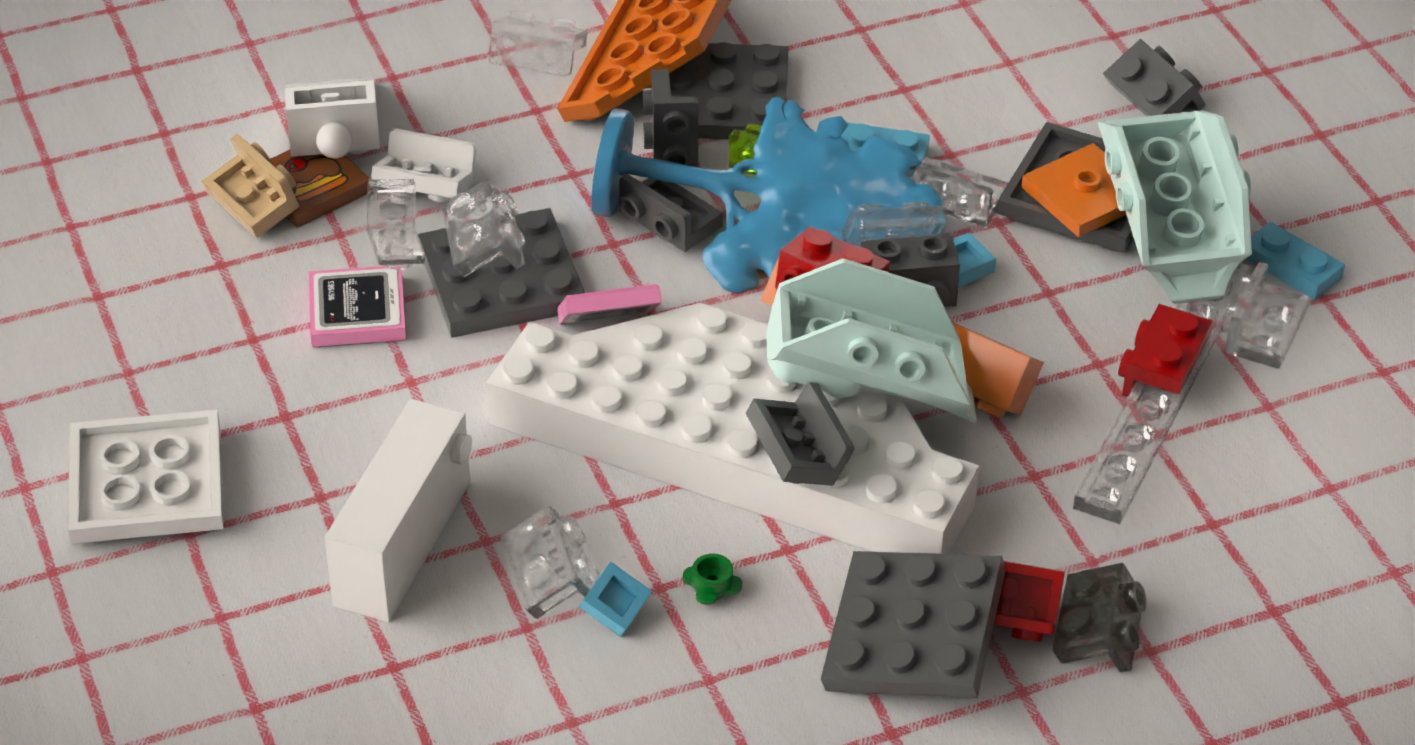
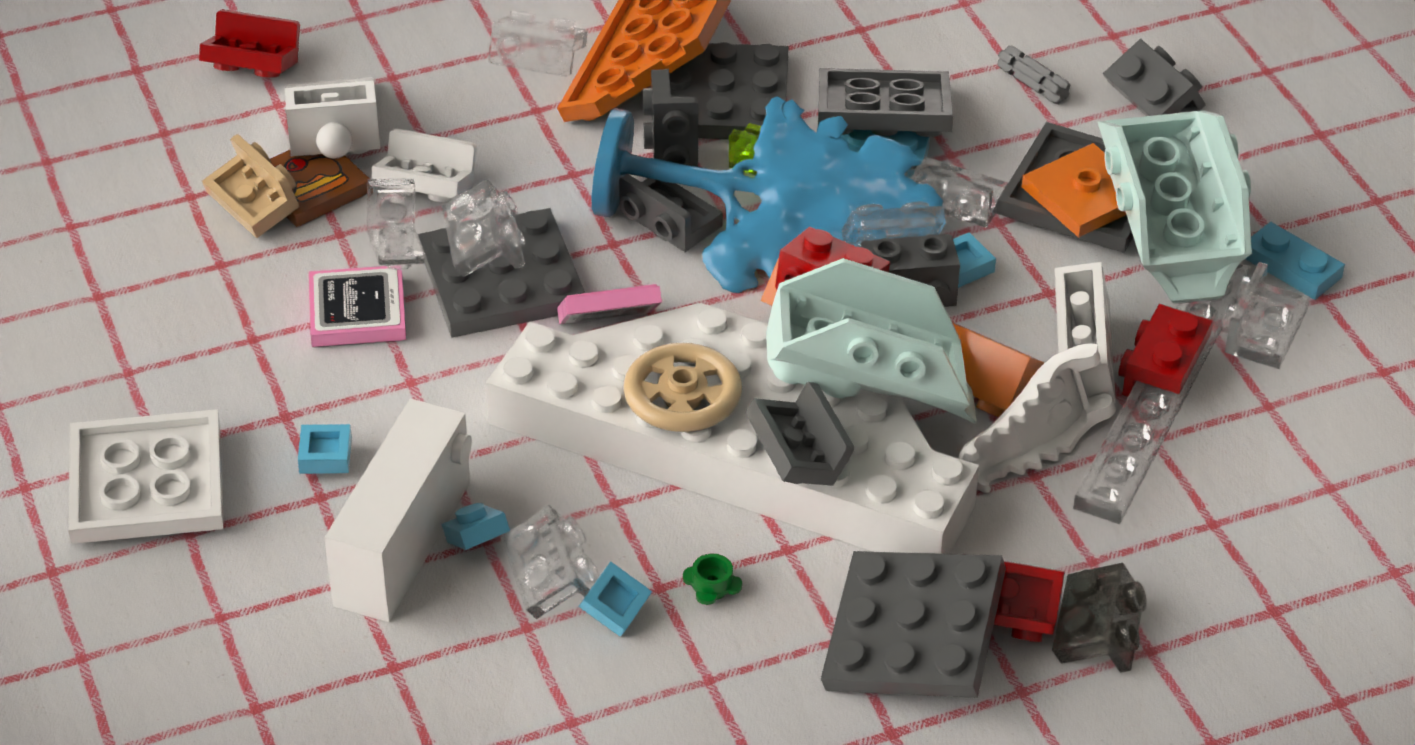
(252, 42): none -> red bracket
(324, 449): none -> medium azure plate
(475, 525): none -> medium azure plate
(682, 387): none -> tan plate
(887, 100): none -> dark grey plate
(1033, 74): none -> axle
(1042, 420): none -> white animal
(1086, 319): none -> white brick

